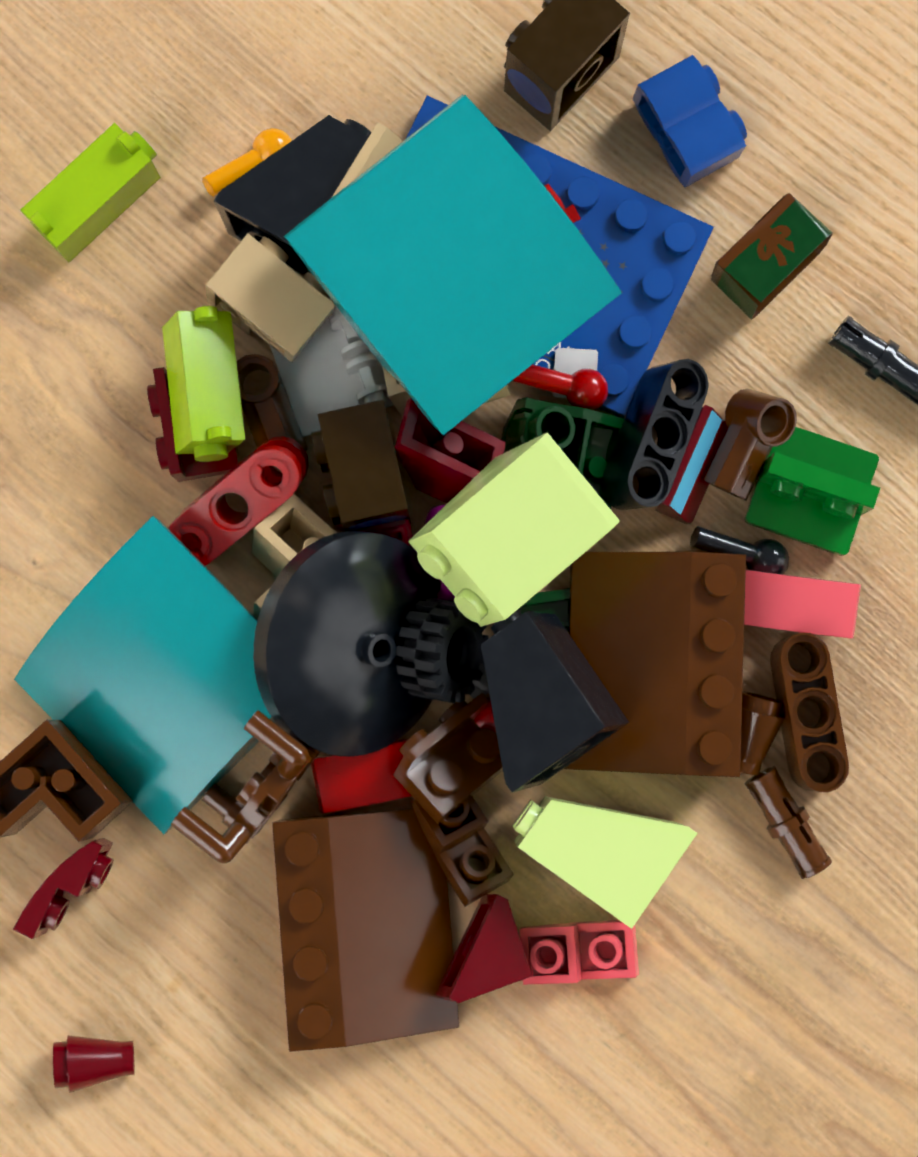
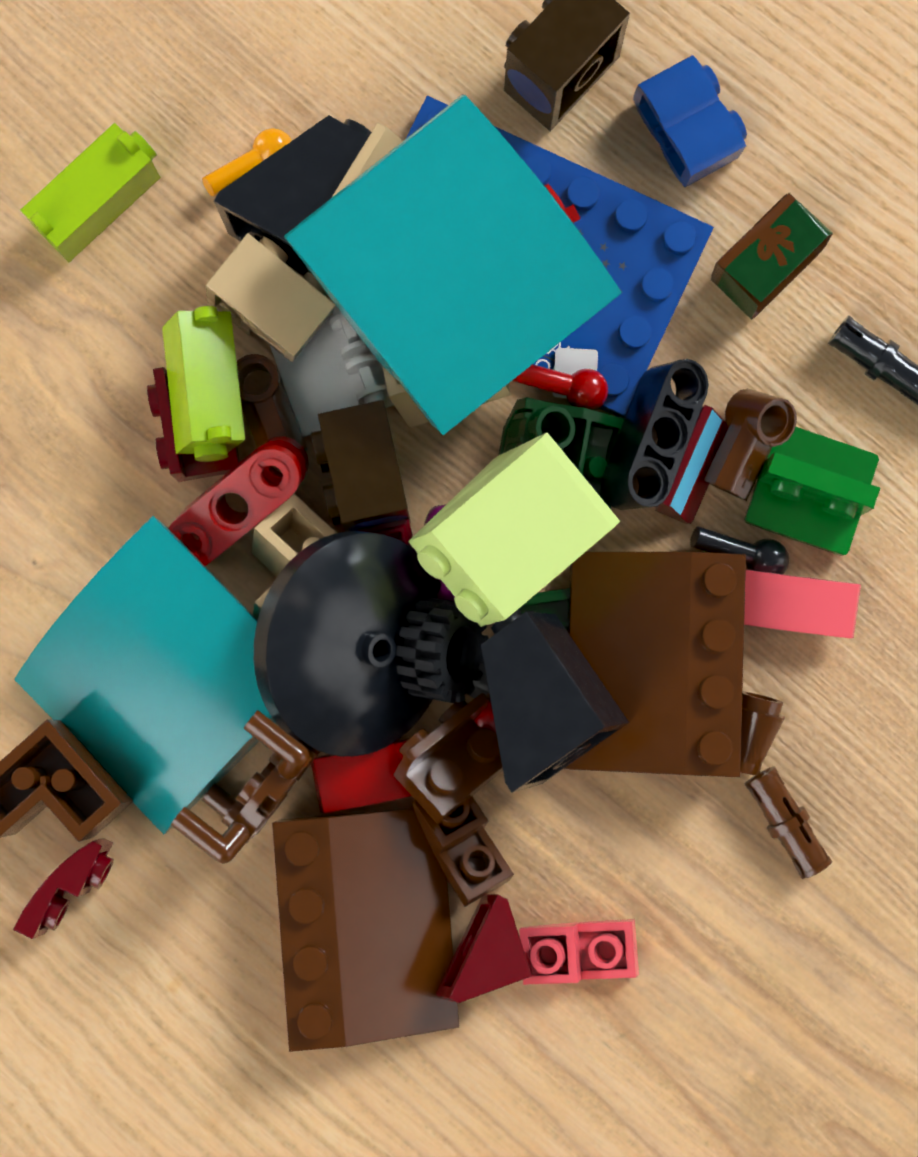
(90, 1061): dark red cone -> none
(440, 462): dark red slope -> none
(603, 852): yellowish green slope -> none
(828, 733): reddish brown beam -> none

